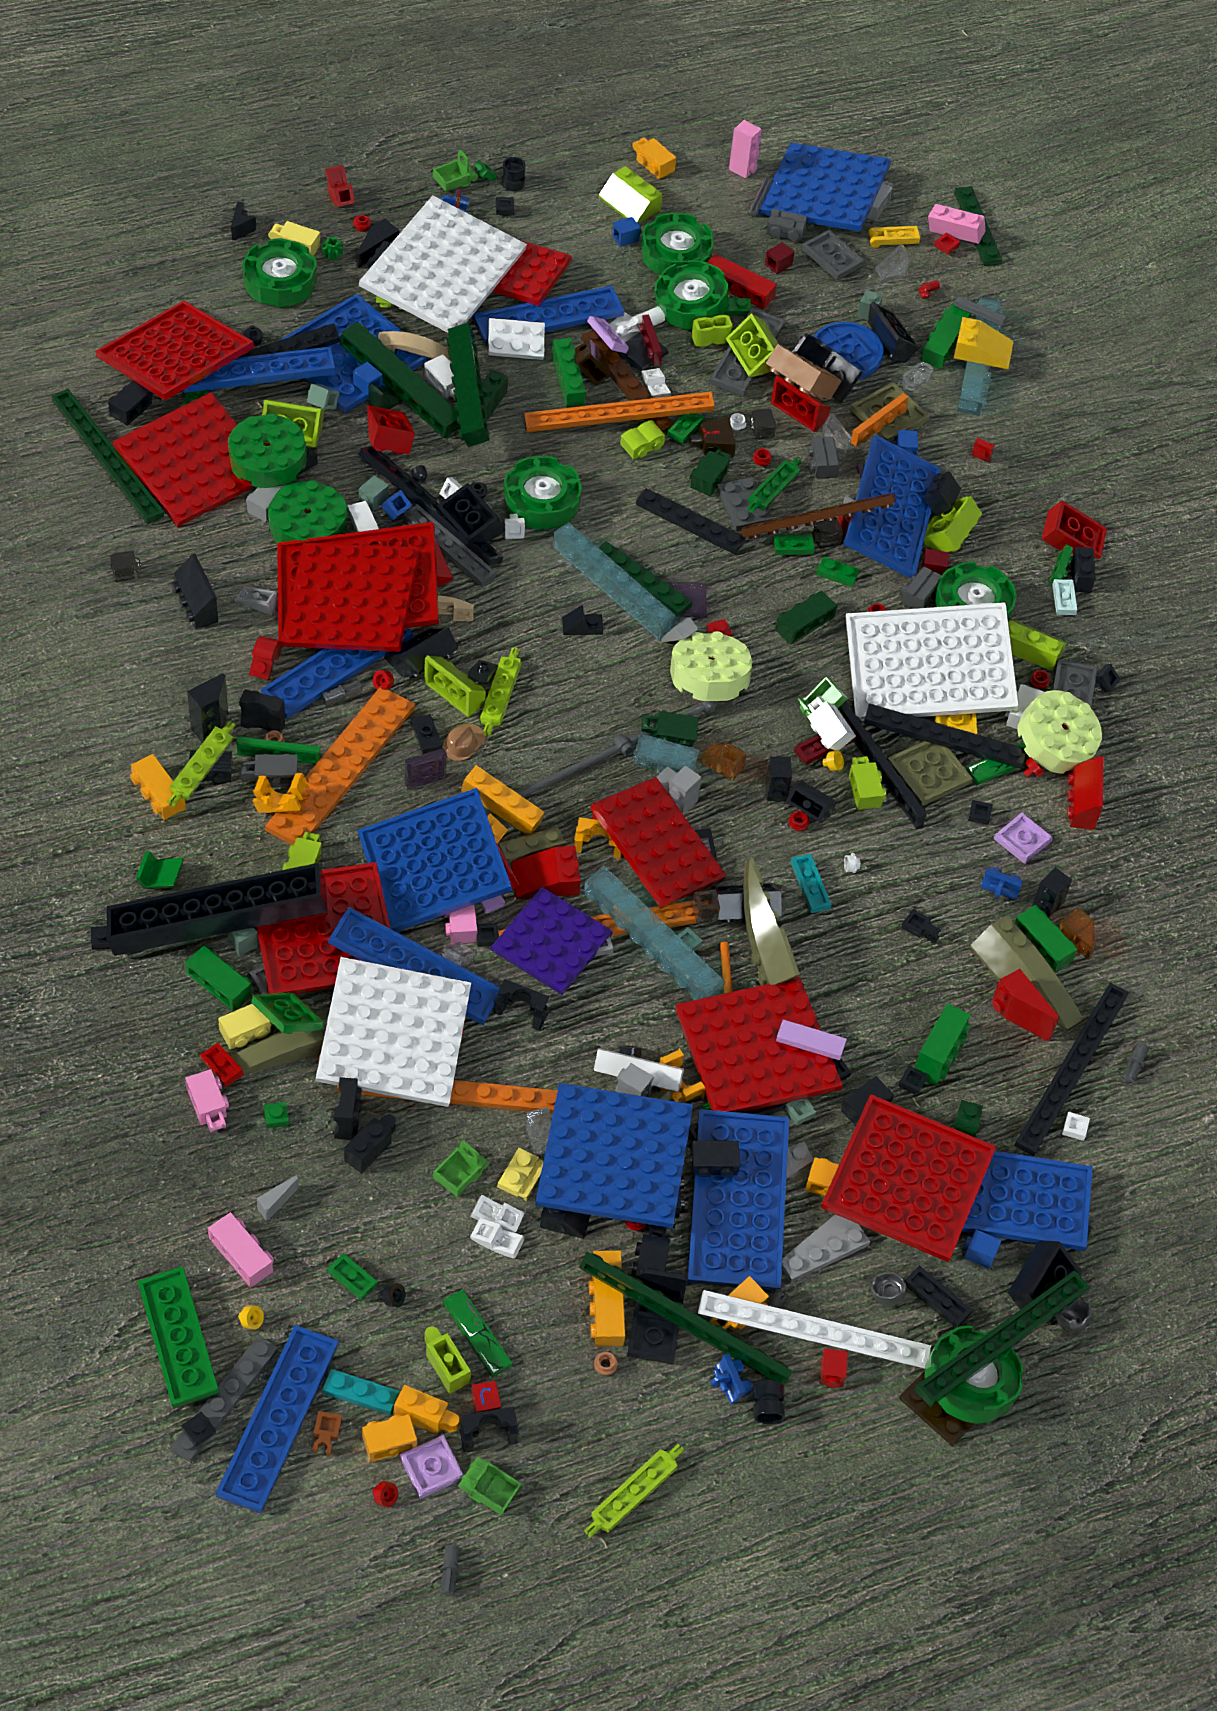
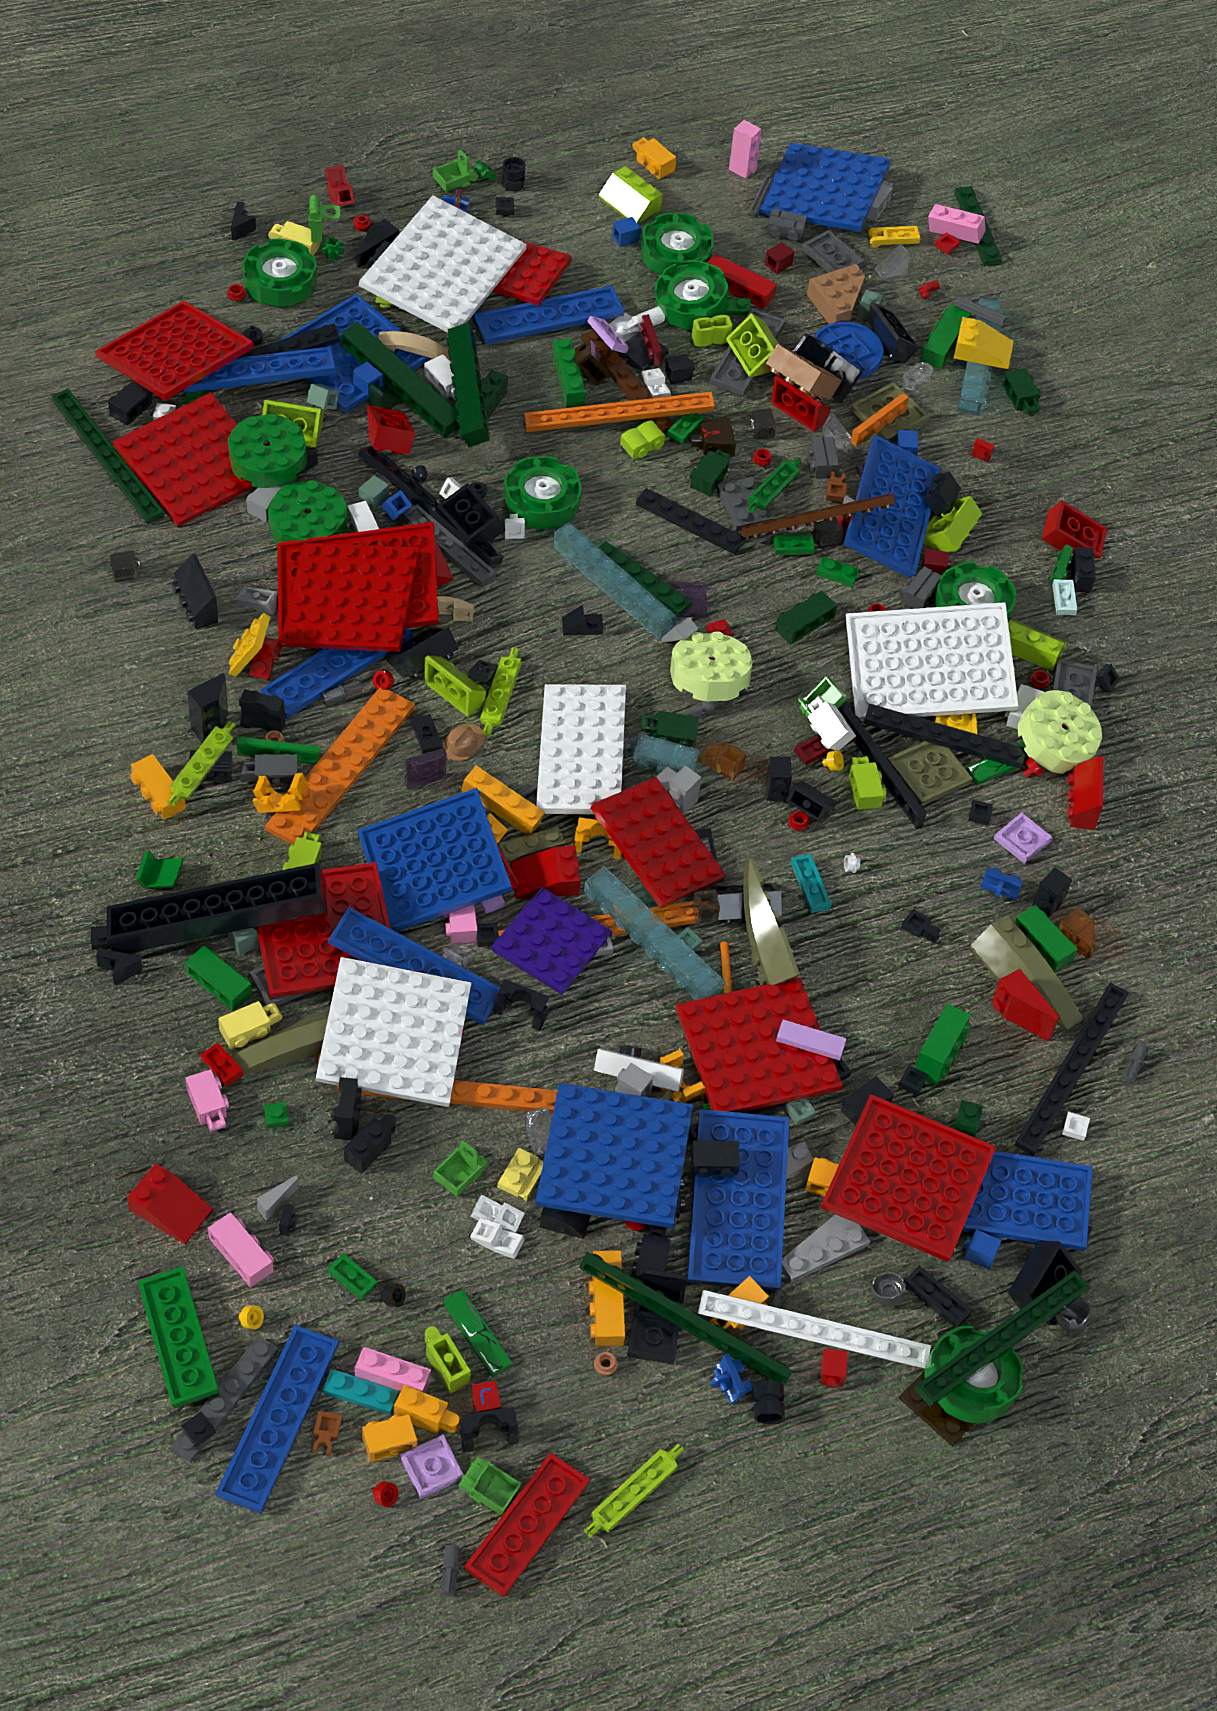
(122, 964): none -> black slope
(162, 409): none -> white plate
(168, 1204): none -> red slope
(236, 292): none -> red plate
(249, 644): none -> yellow plate
(287, 1012): green plate -> none
(288, 1220): none -> black plate
(315, 215): none -> bright green piece
(391, 1371): none -> bright pink brick
(516, 339): white plate -> none
(526, 1525): none -> red plate
(580, 746): none -> white plate
(679, 368): none -> black brick
(737, 421): white plate -> none
(836, 488): none -> dark orange plate
(837, 293): none -> medium nougat brick
(1021, 390): none -> dark green brick

